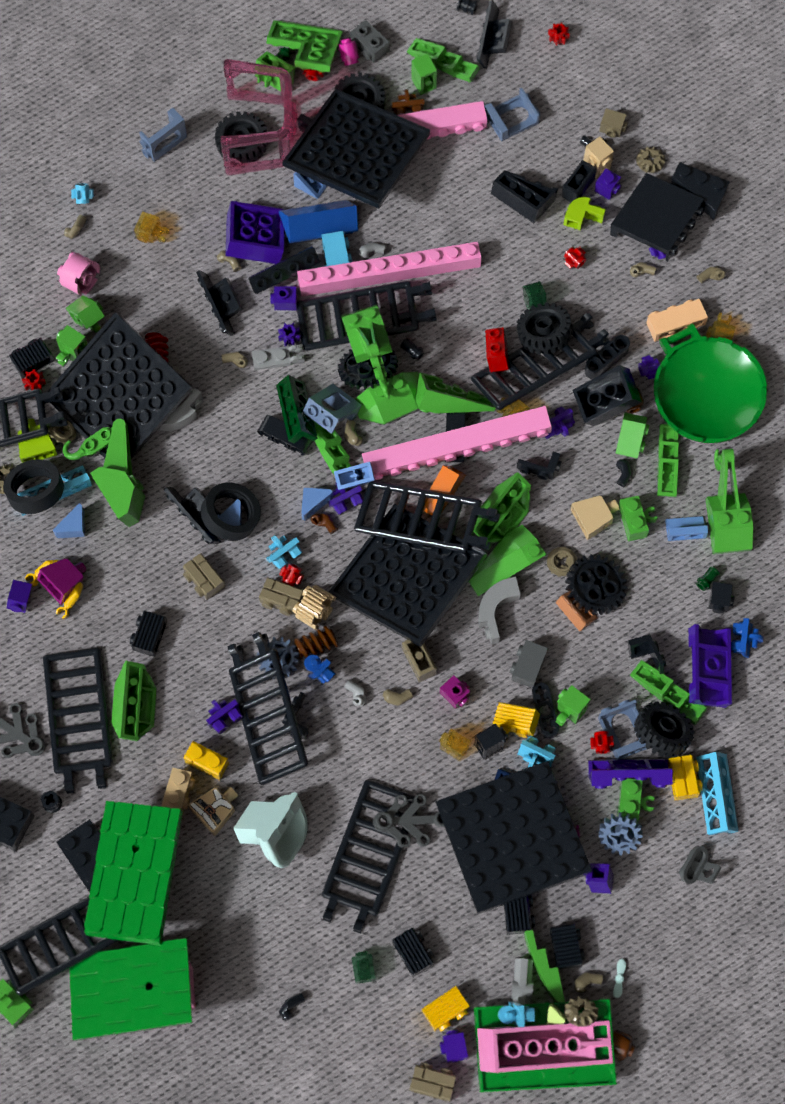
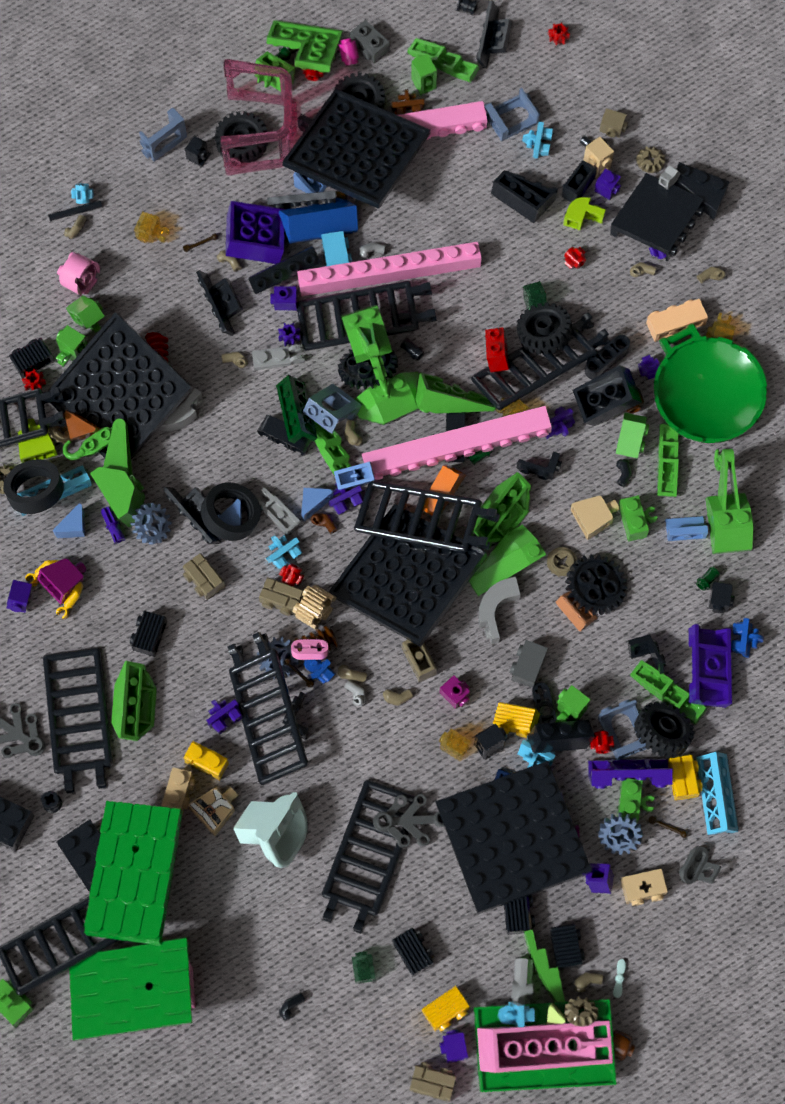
(75, 210): none -> black bar
(79, 427): none -> dark orange slope
(112, 525): none -> dark purple axle
(143, 520): none -> sand blue gear
(186, 248): none -> dark brown hinge
(197, 151): none -> black brick
(278, 513): none -> light grey hinge
(309, 649): none -> bright pink beam
(309, 682): none -> dark brown hinge
(311, 198): none -> black wing
(346, 673): none -> dark tan arm
(478, 456): none -> dark green pin
(542, 133): none -> medium azure hips
(560, 736): none -> black brick
(652, 820): none -> dark brown hinge
(652, 879): none -> tan brick
(669, 177): none -> light grey piece

